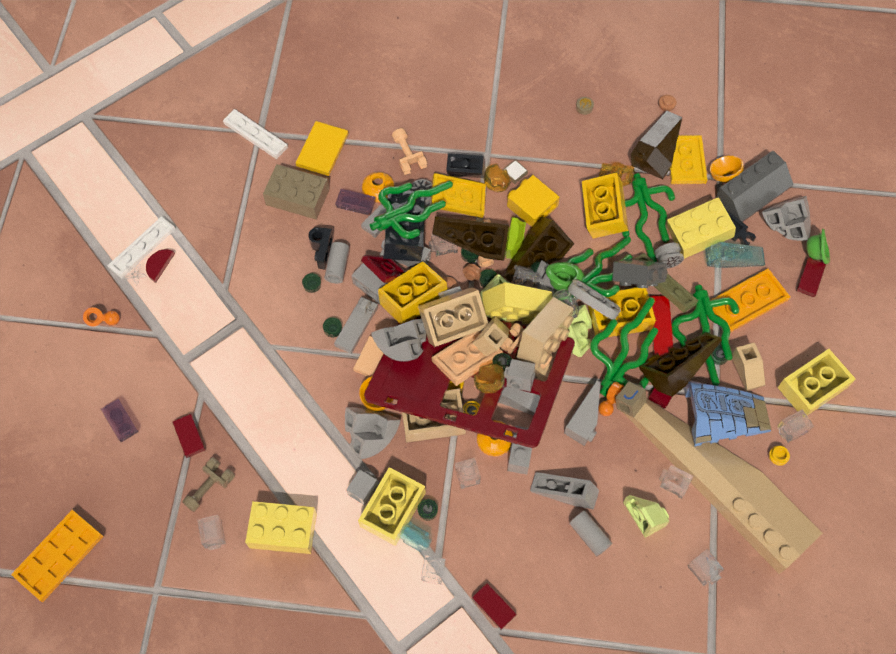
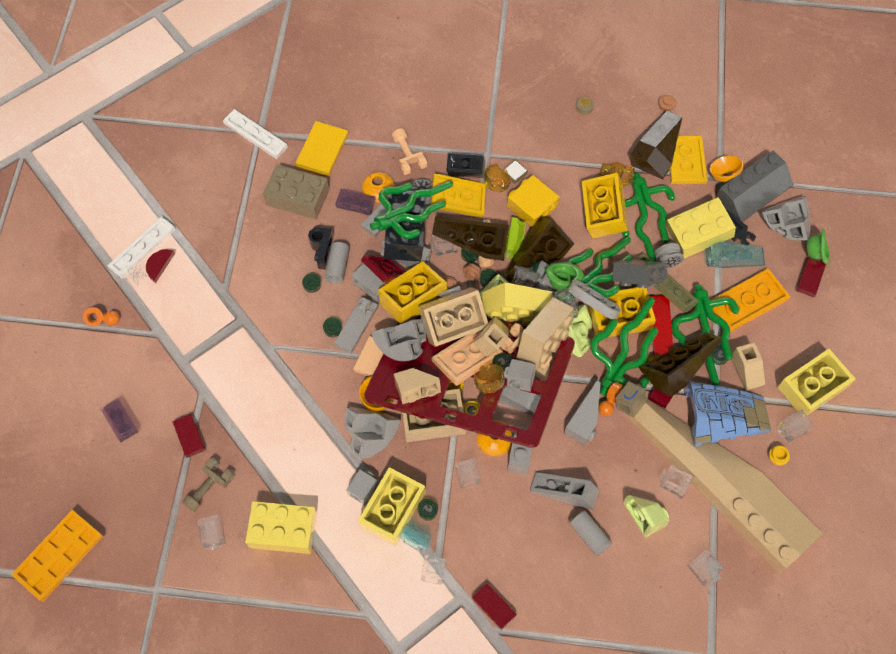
(416, 385): none -> tan slope

